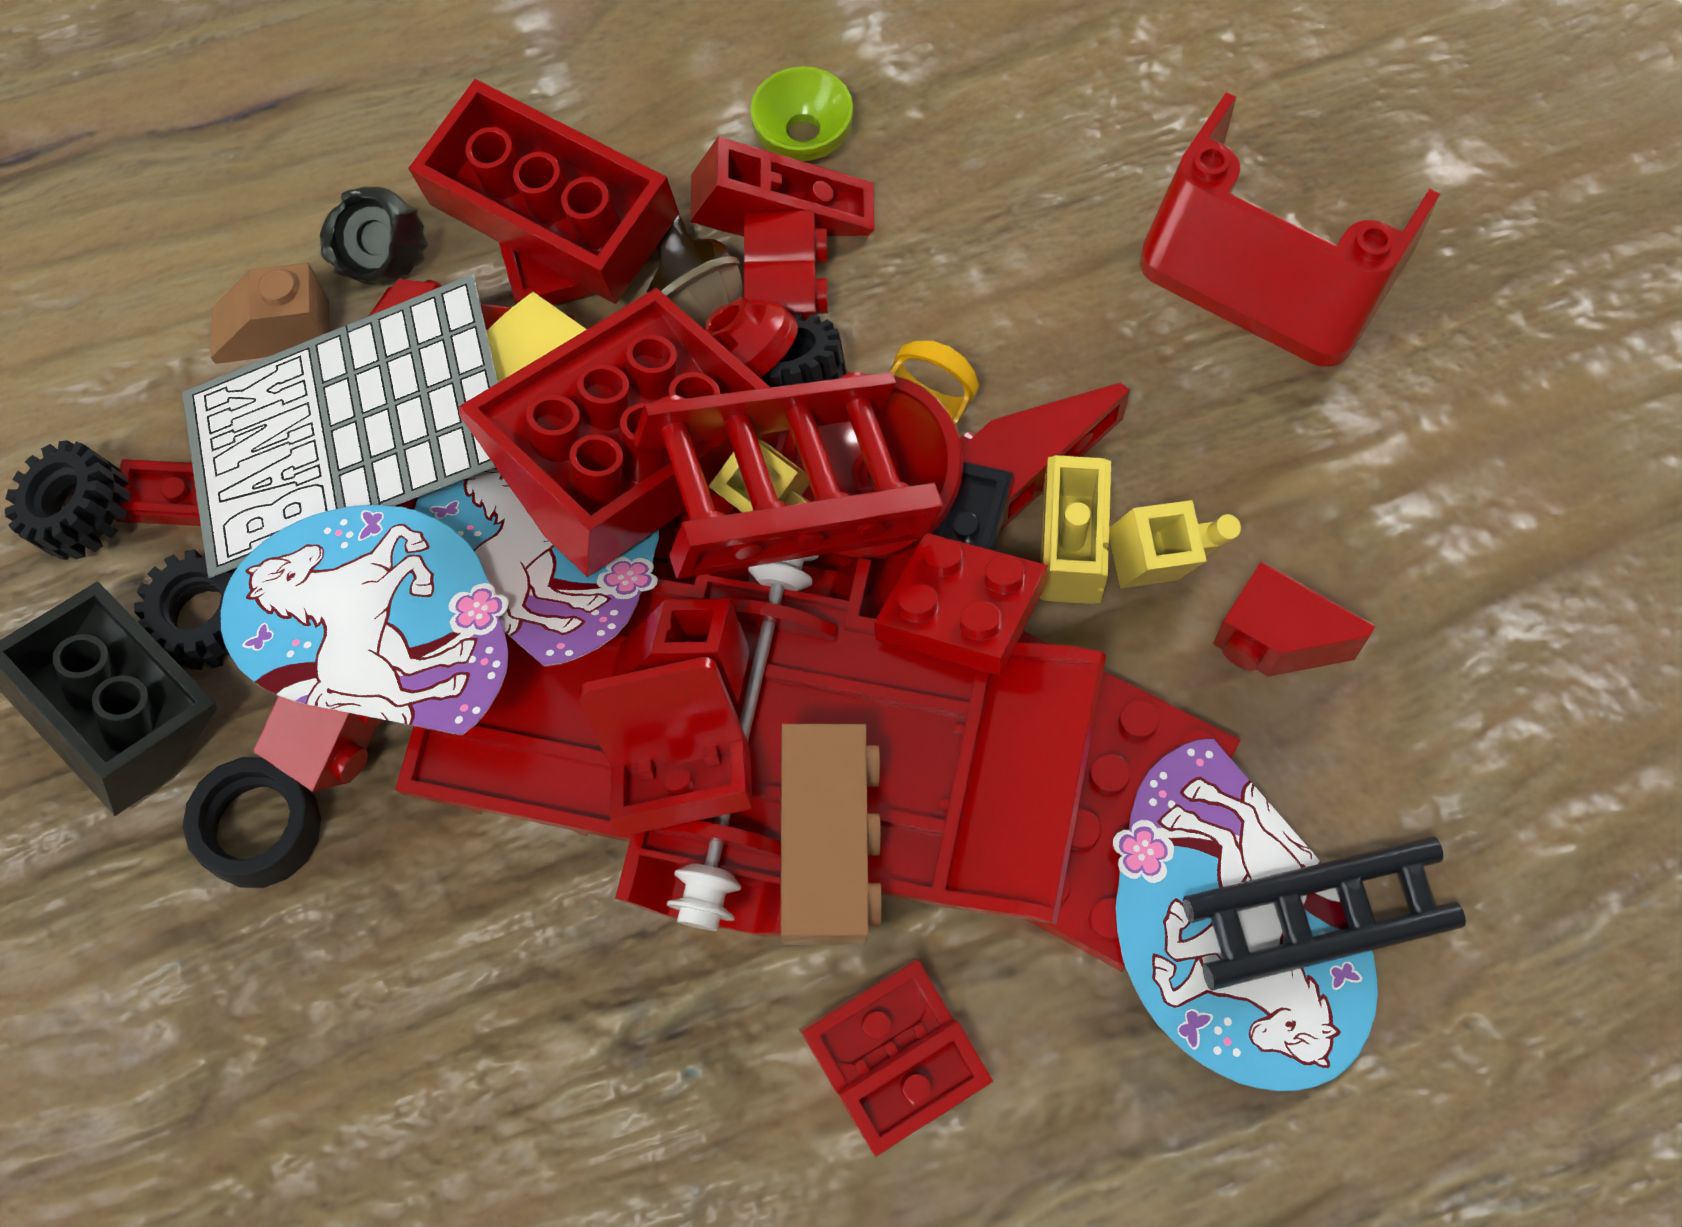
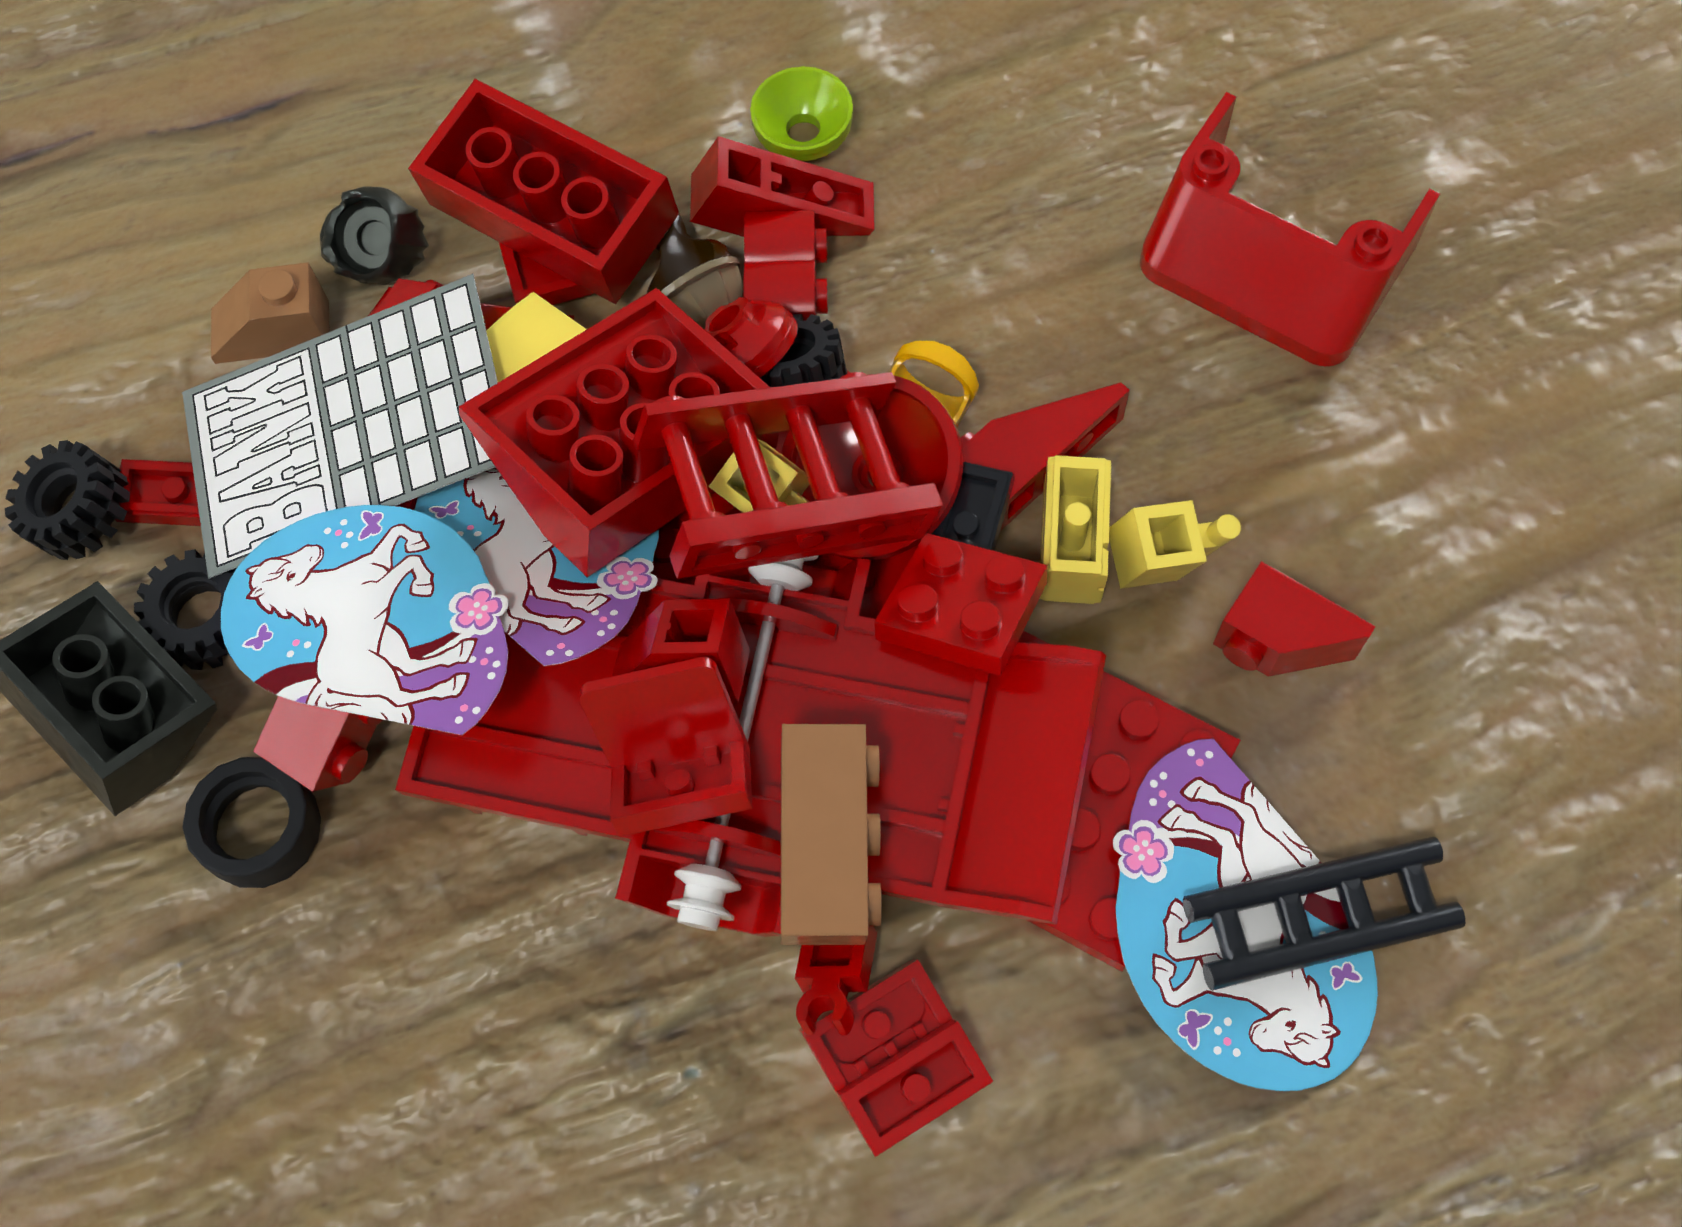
(827, 976): none -> red plate

